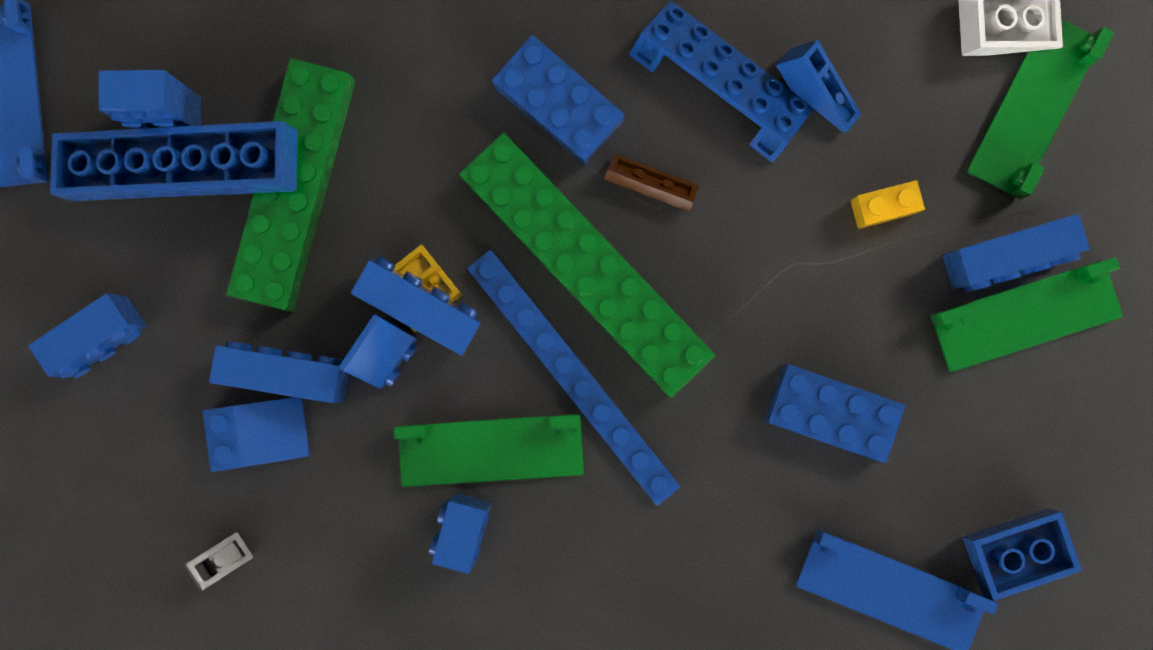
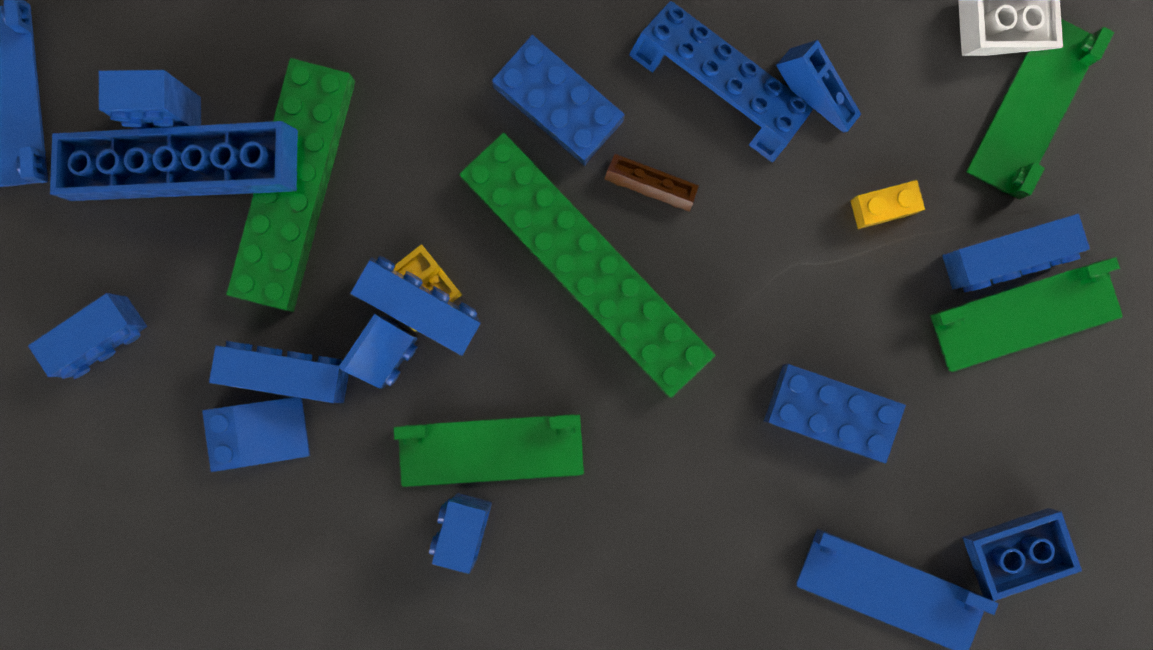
(218, 561): slope -> none
(573, 377): blue plate -> none

